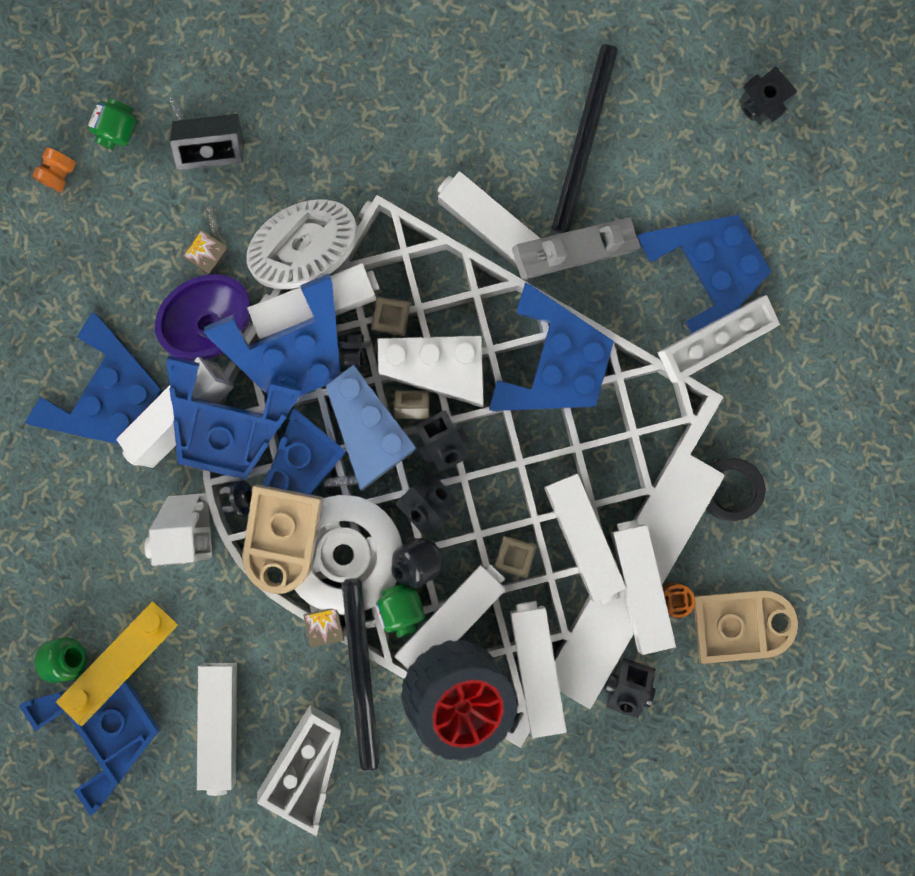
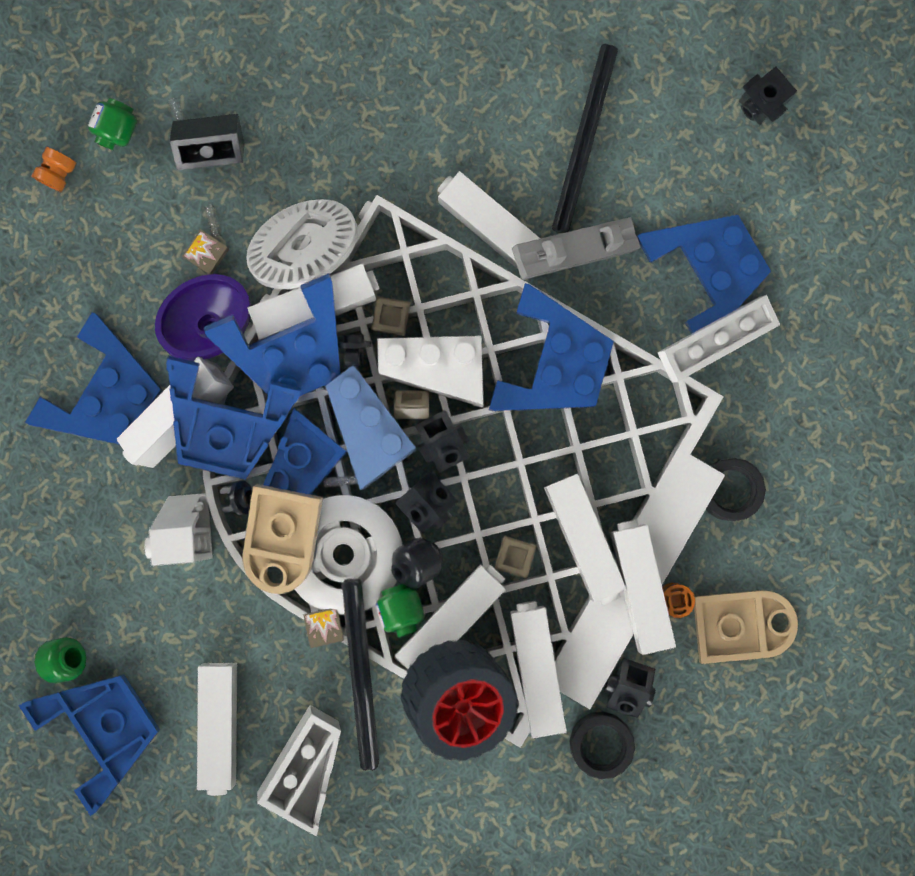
(116, 663): yellow plate -> none
(608, 770): none -> black tyre

